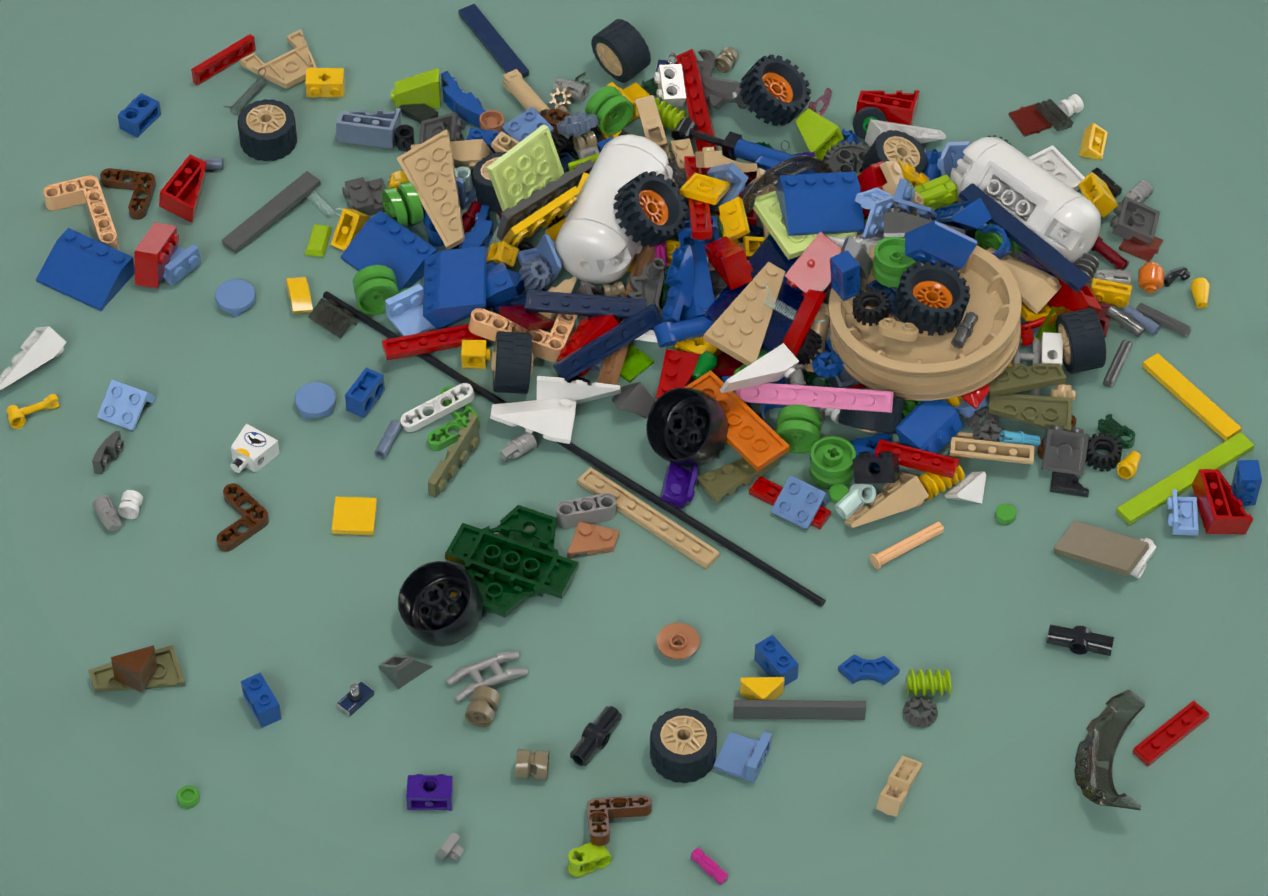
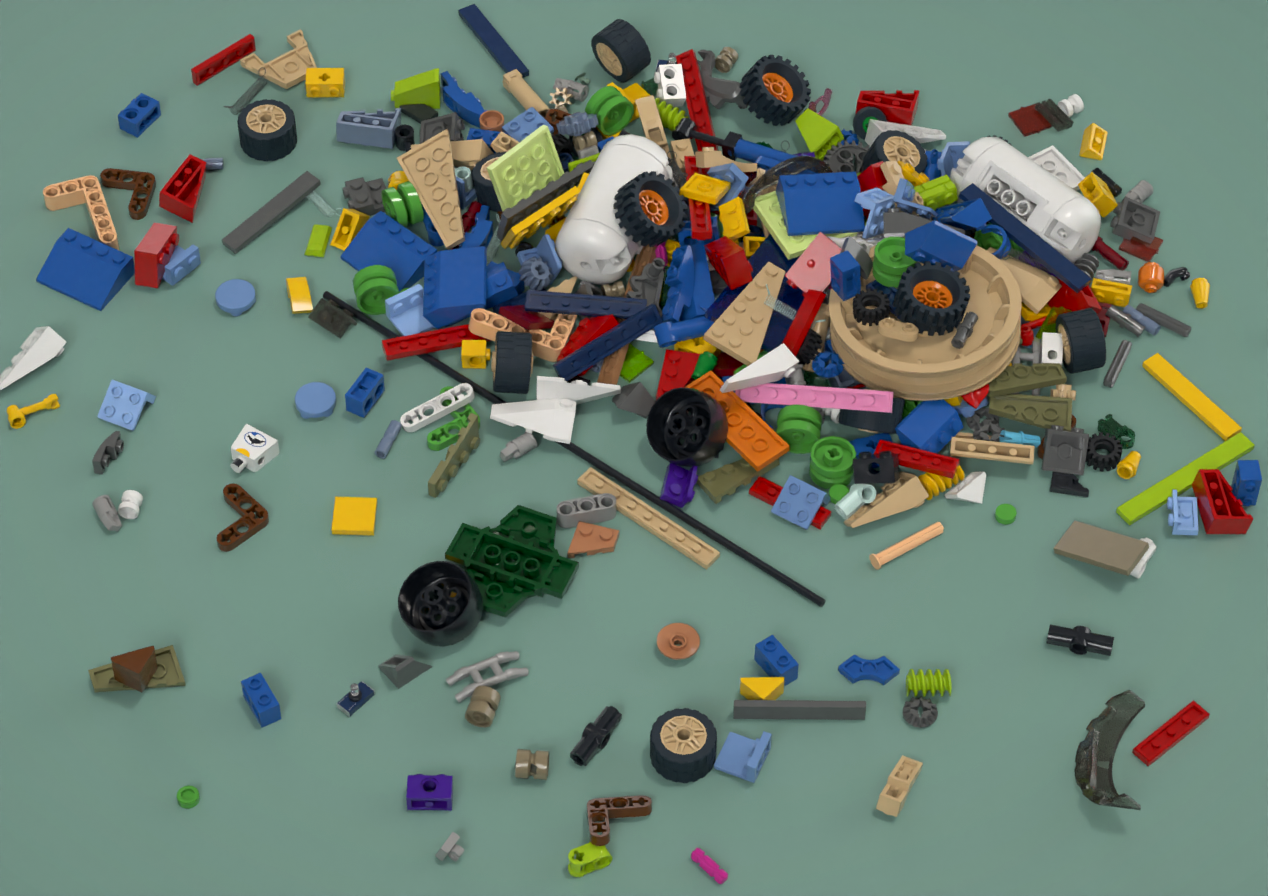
(502, 252): yellow brick -> none

